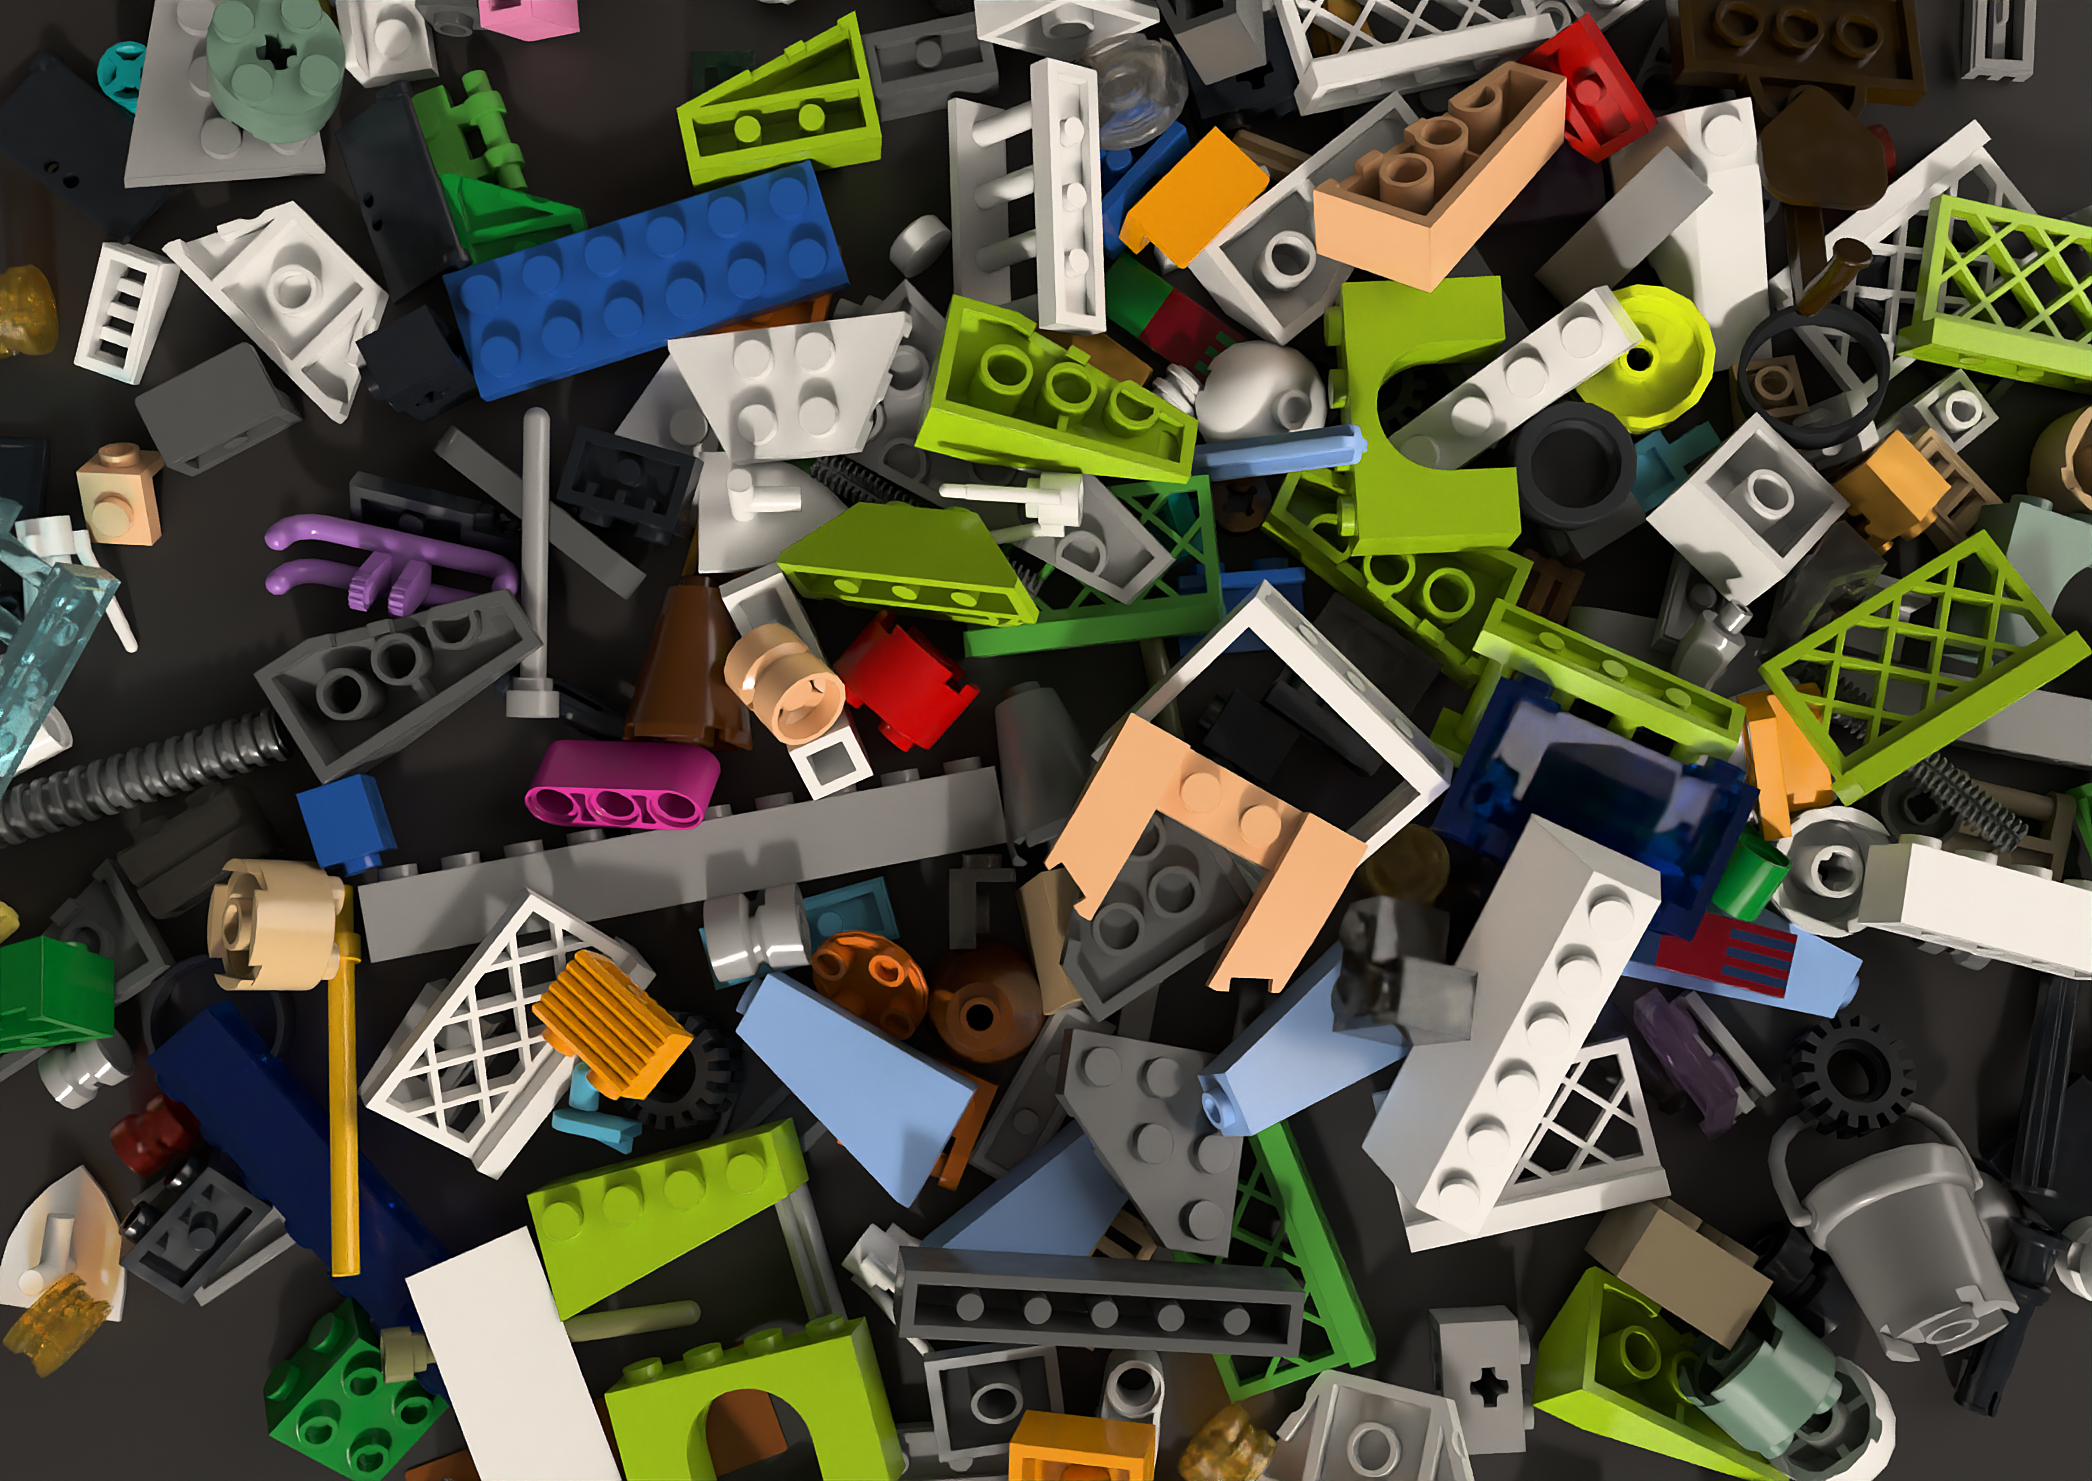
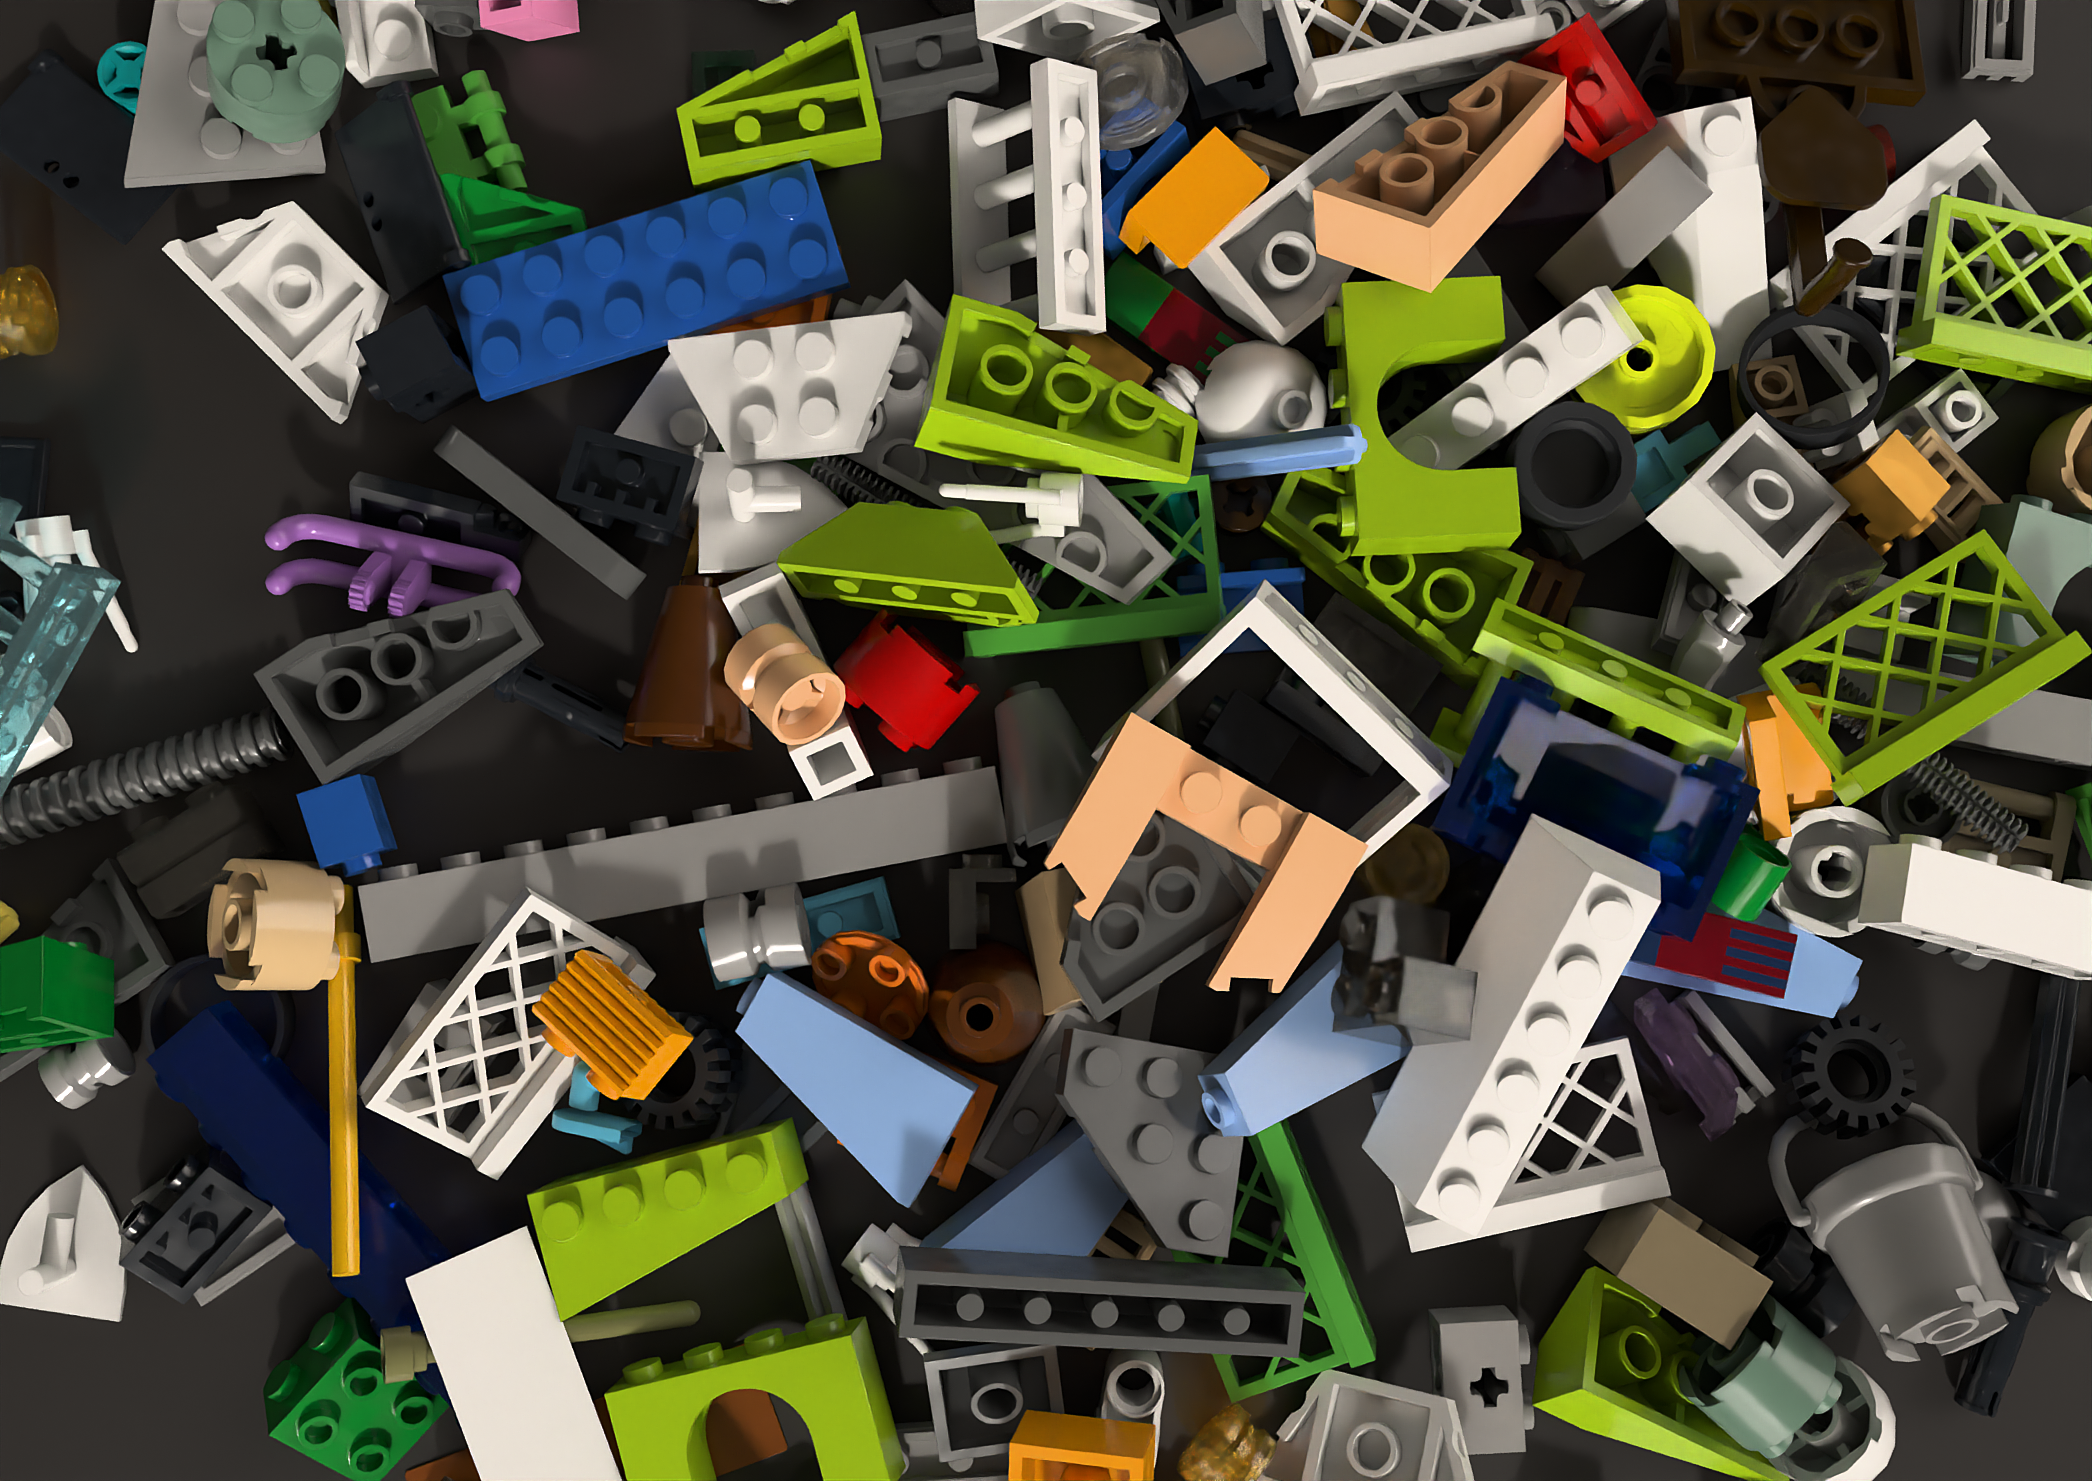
(57, 1324): clear yellow wheel -> none
(103, 303): white slope -> none
(121, 495): light nougat bracket -> none
(151, 1137): clear red wheel -> none
(215, 411): dark grey panel -> none
(533, 691): light grey piece -> none
(623, 784): dark pink beam -> none
(919, 245): white tile -> none

